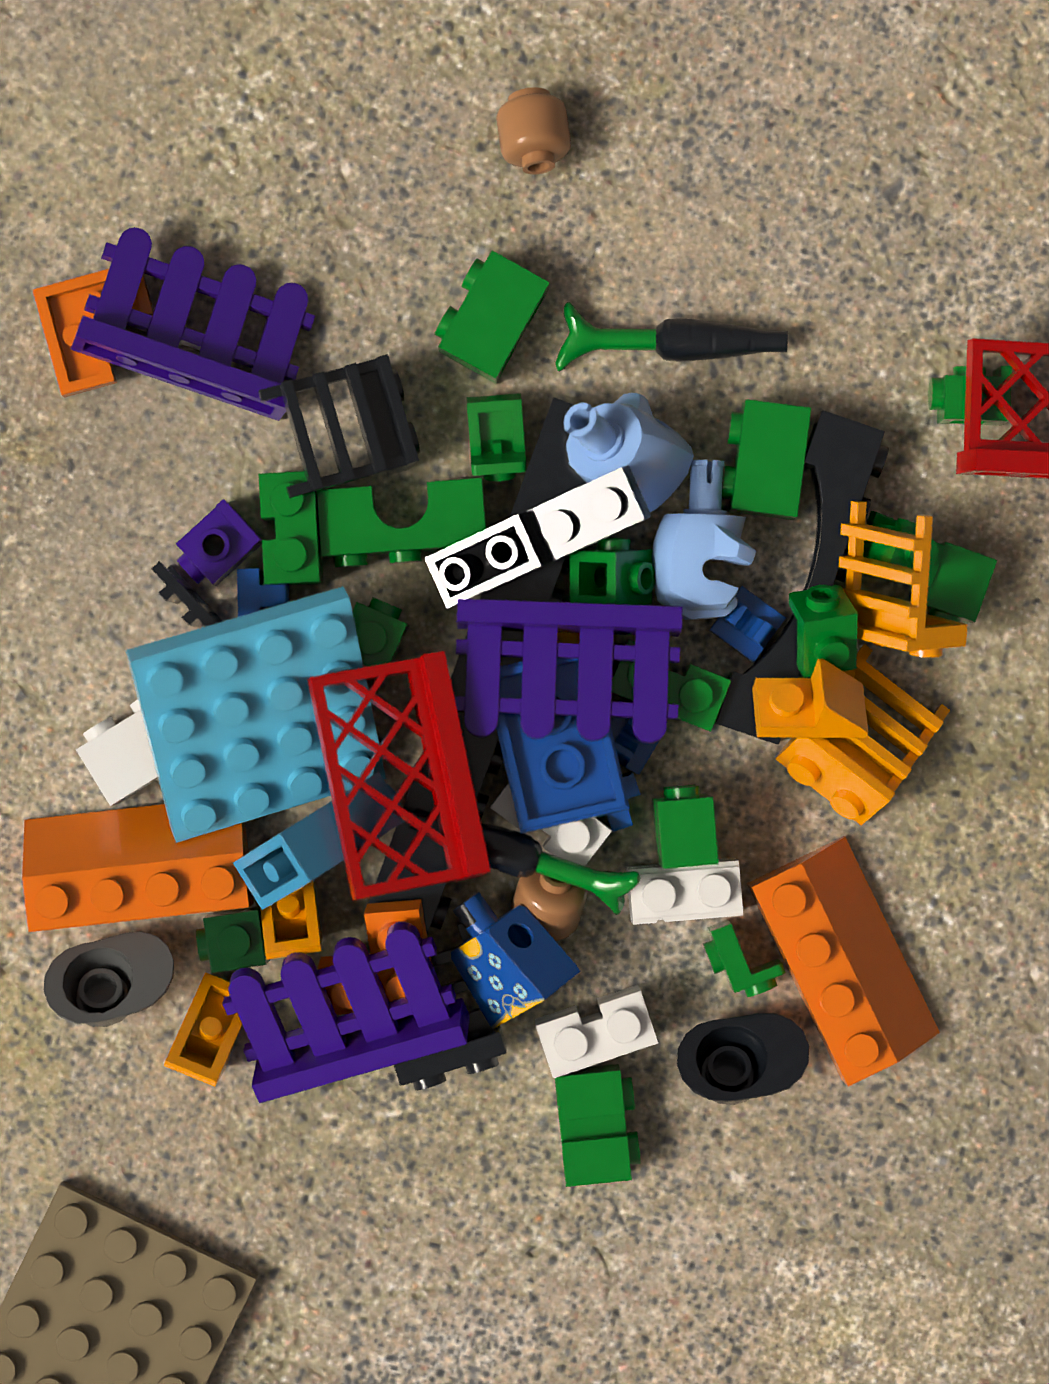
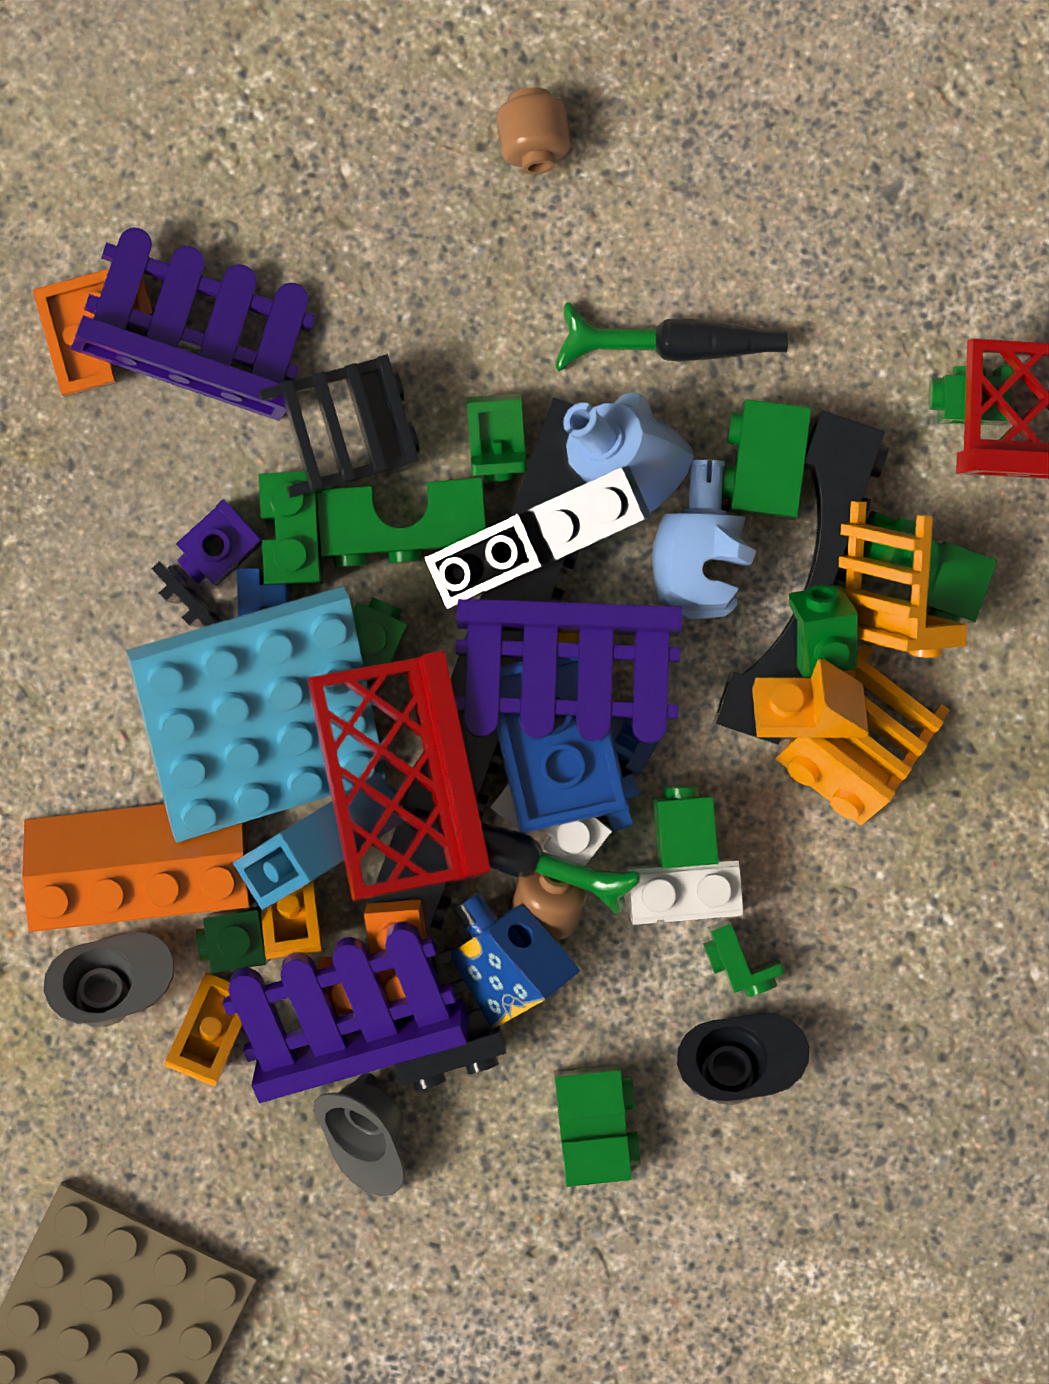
(119, 756): white brick -> none
(363, 1134): none -> dark grey piece
(492, 315): green brick -> none
(586, 1041): white brick -> none
(612, 574): green brick -> none
(695, 692): green brick -> none
(748, 625): blue tile -> none
(844, 961): orange slope -> none

